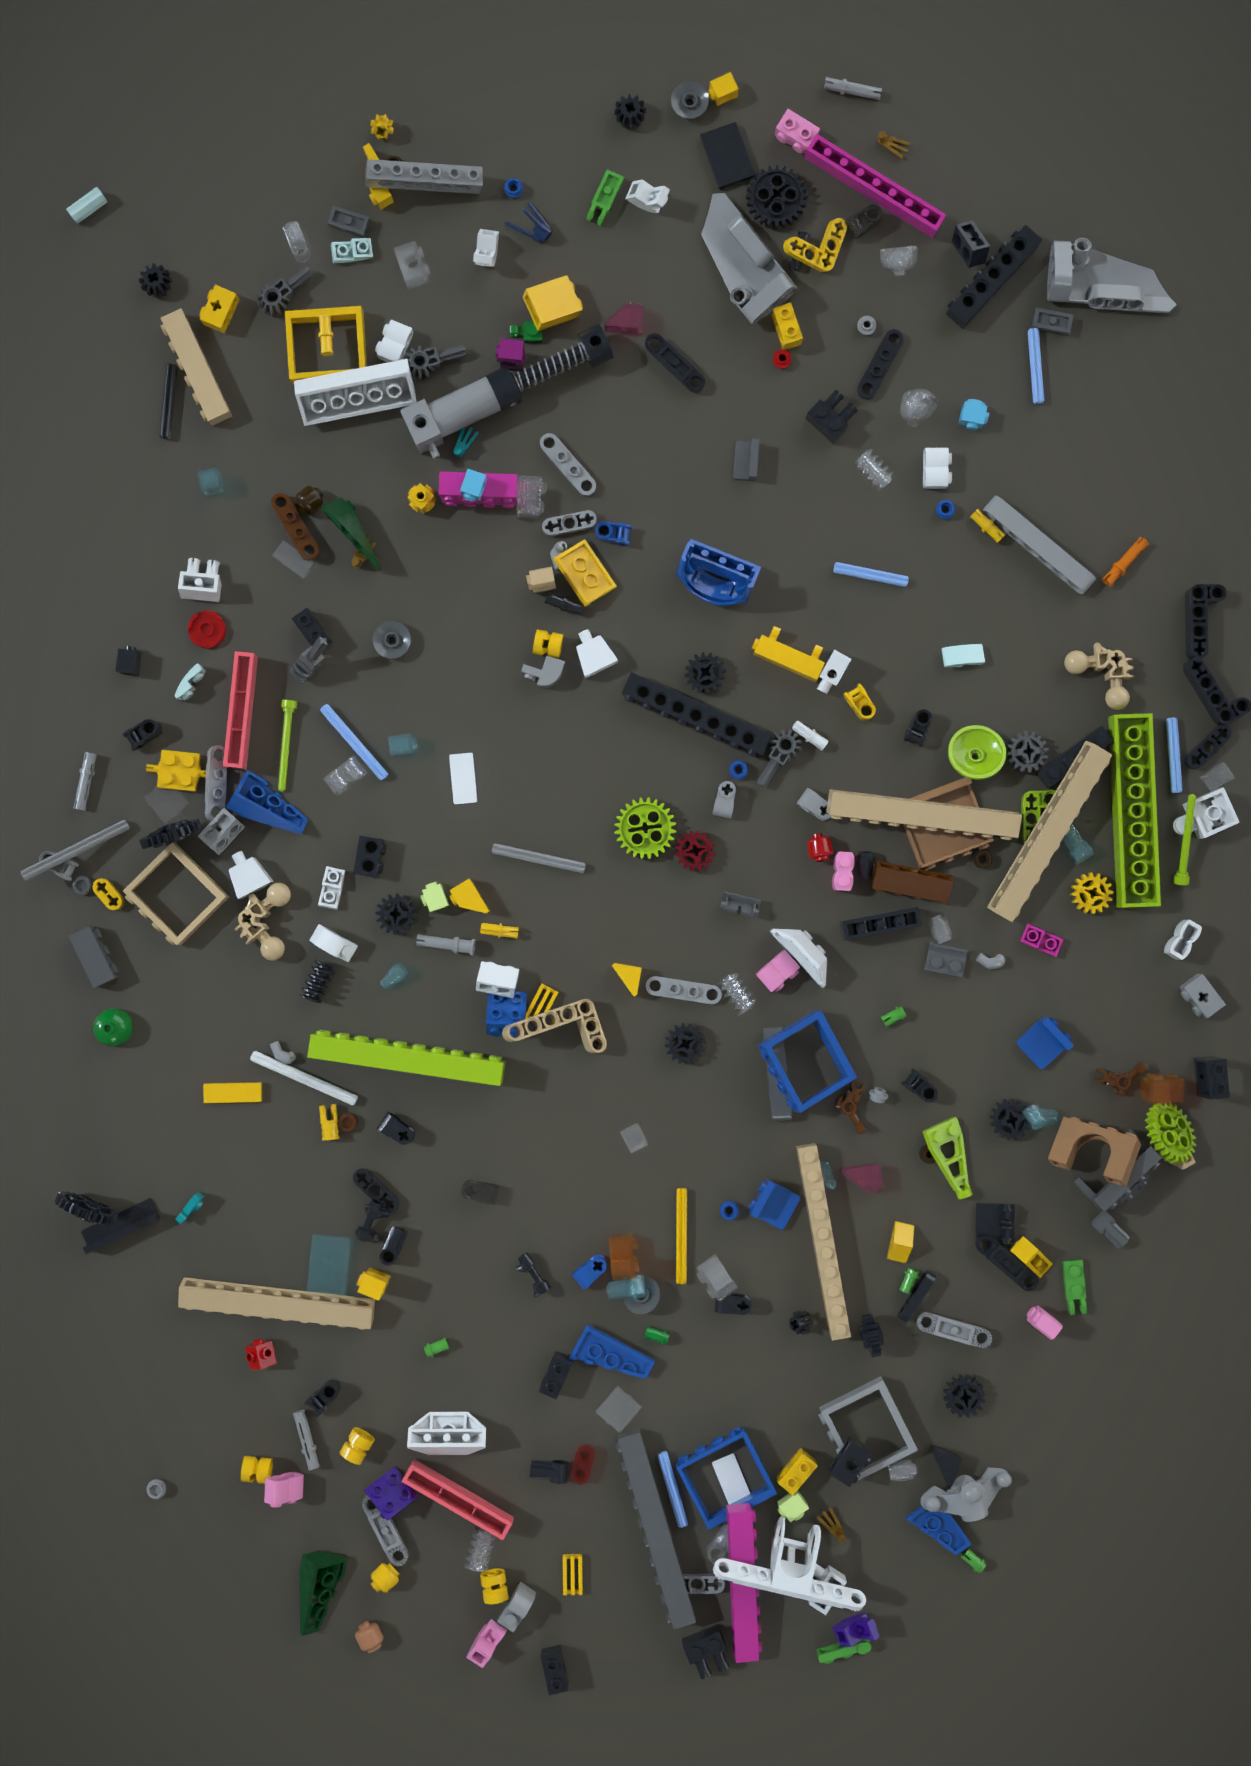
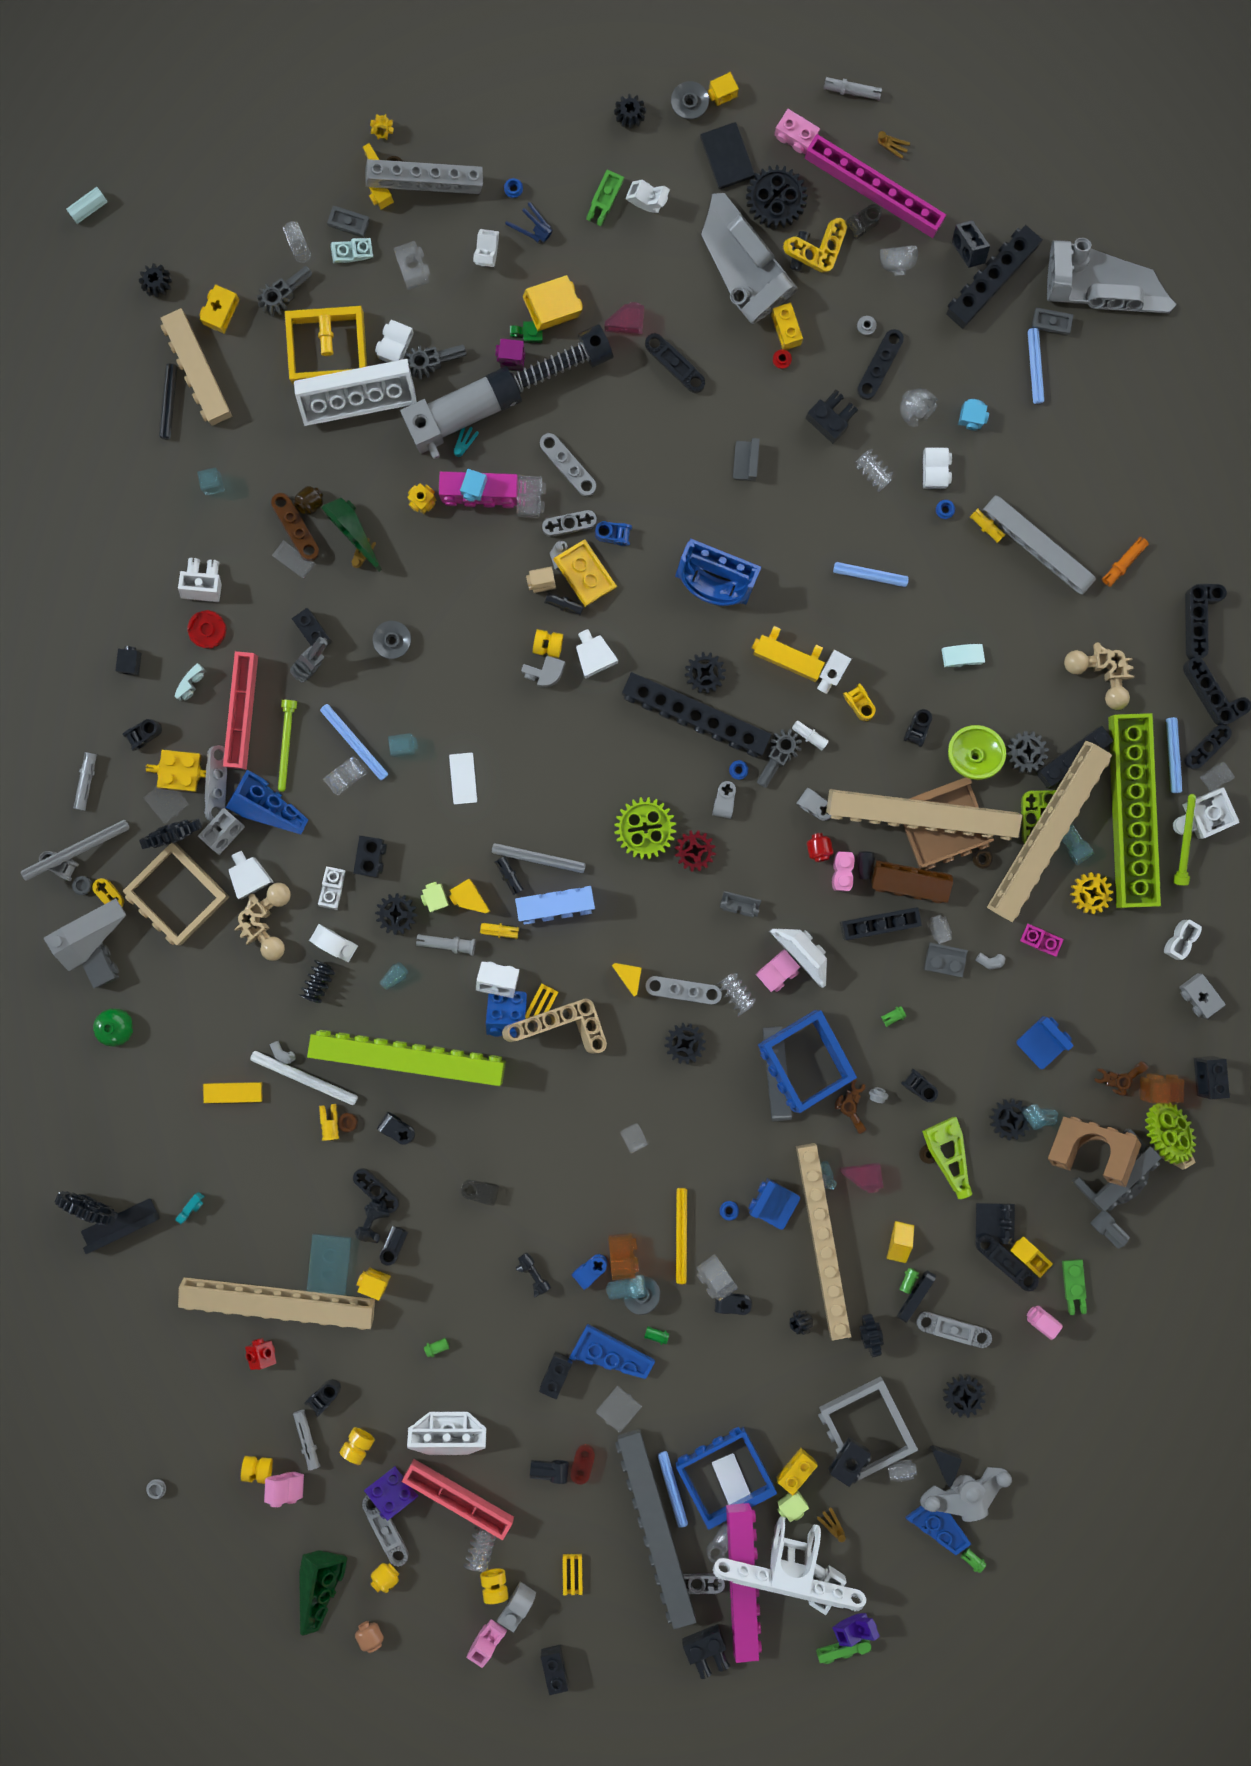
(80, 938): none -> light grey wedge
(508, 875): none -> black pin
(554, 904): none -> light blue wedge

